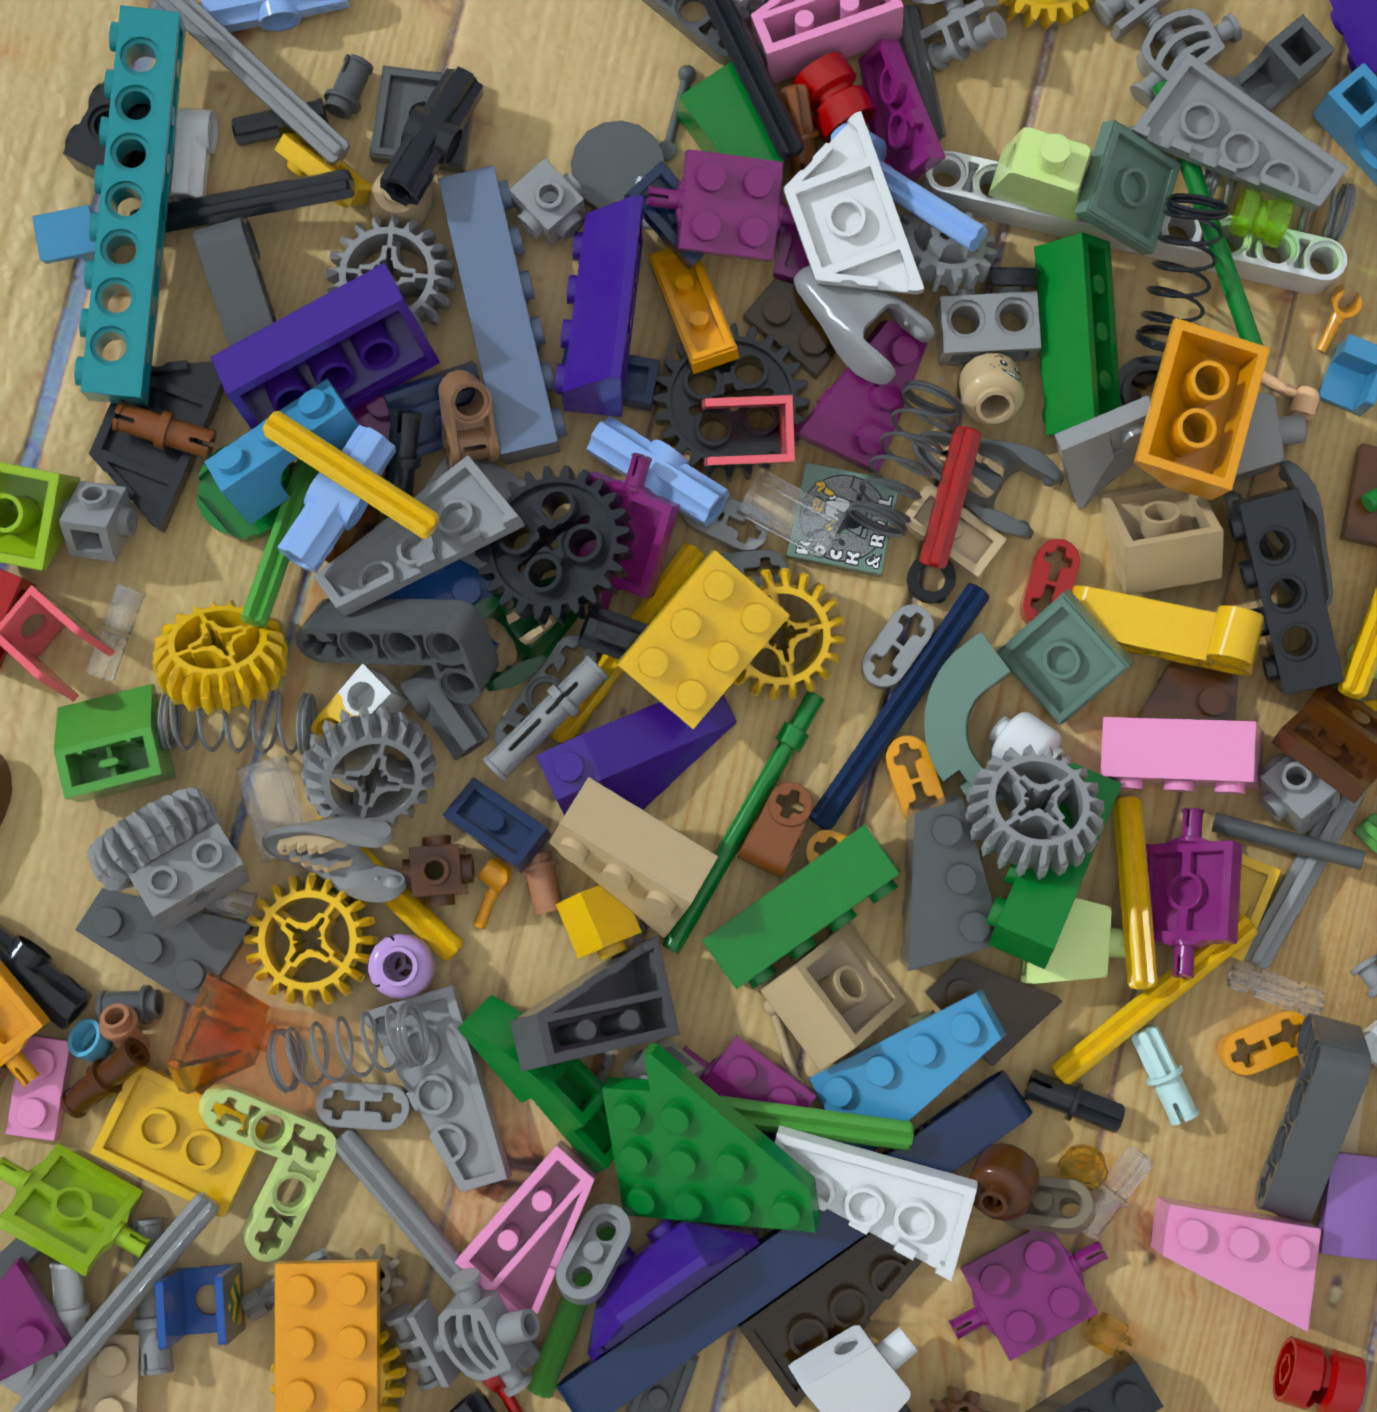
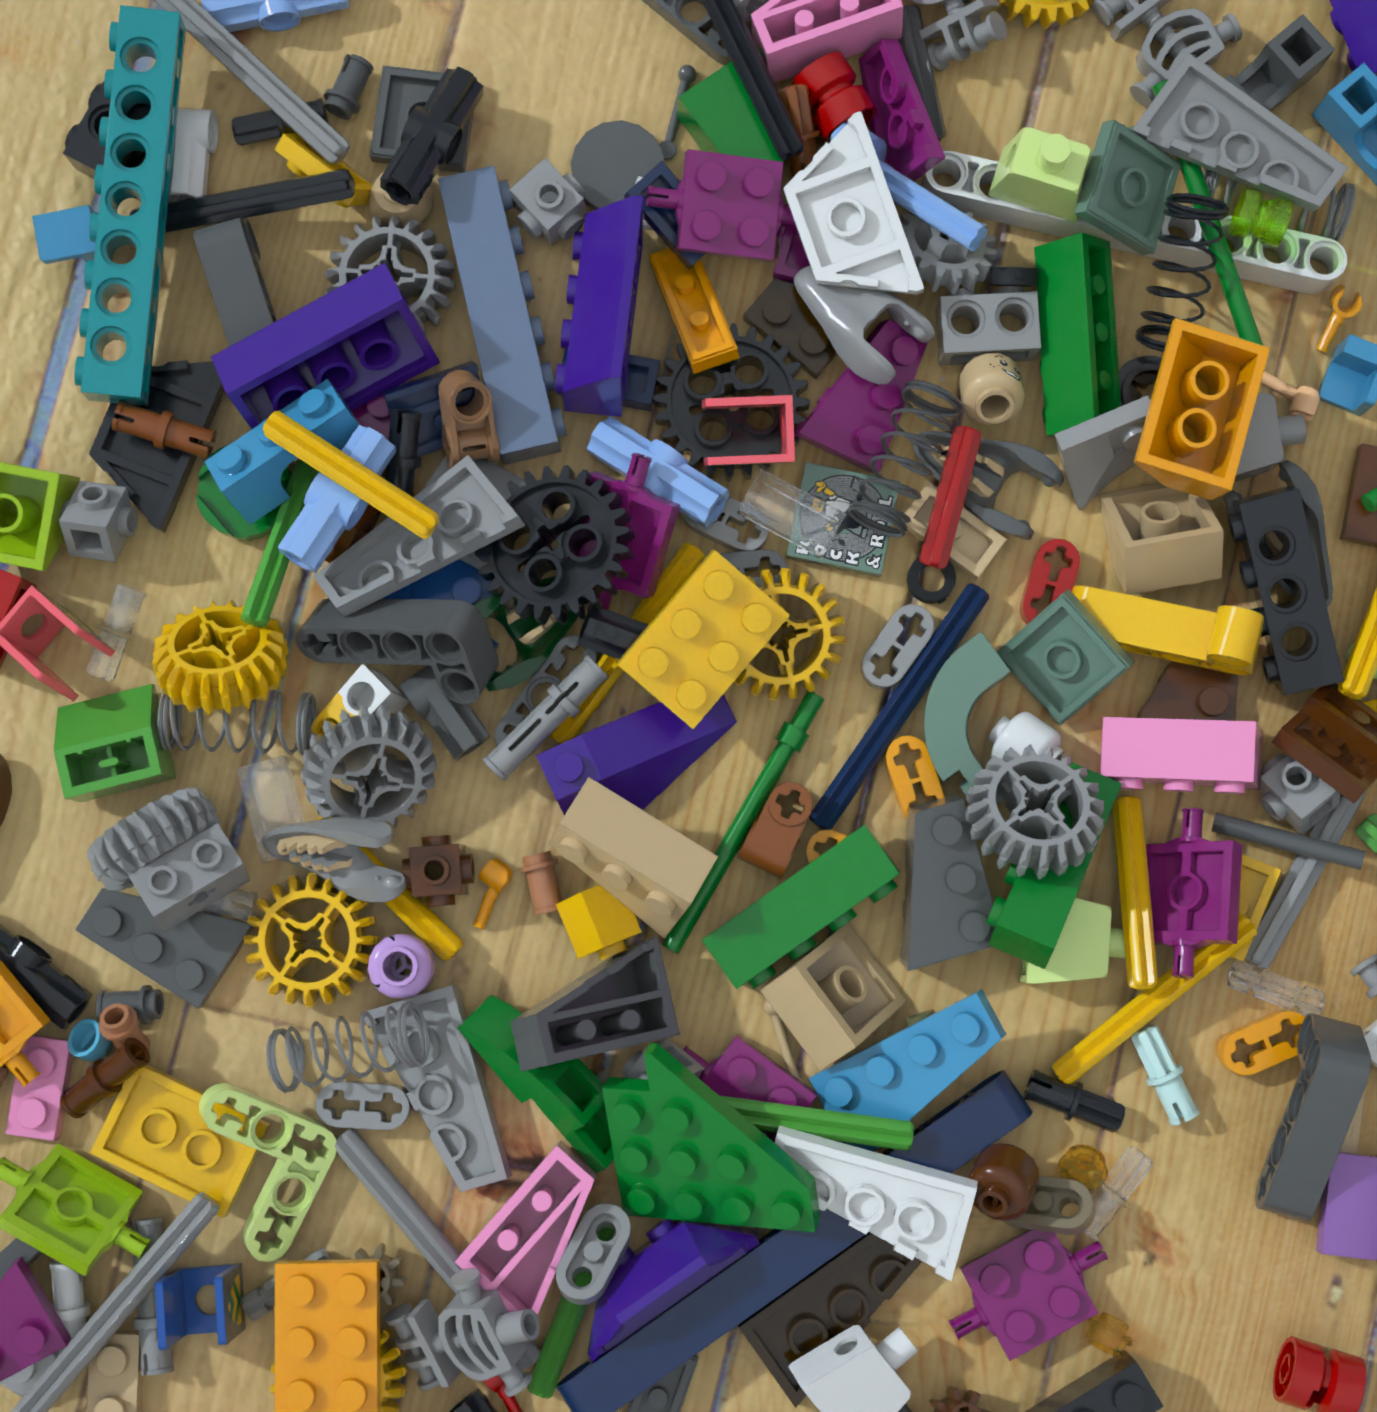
(220, 1035): clear orange slope -> none
(497, 825): dark blue plate -> none
(1014, 1002): dark brown wing -> none
(1243, 1251): bright pink wedge -> none

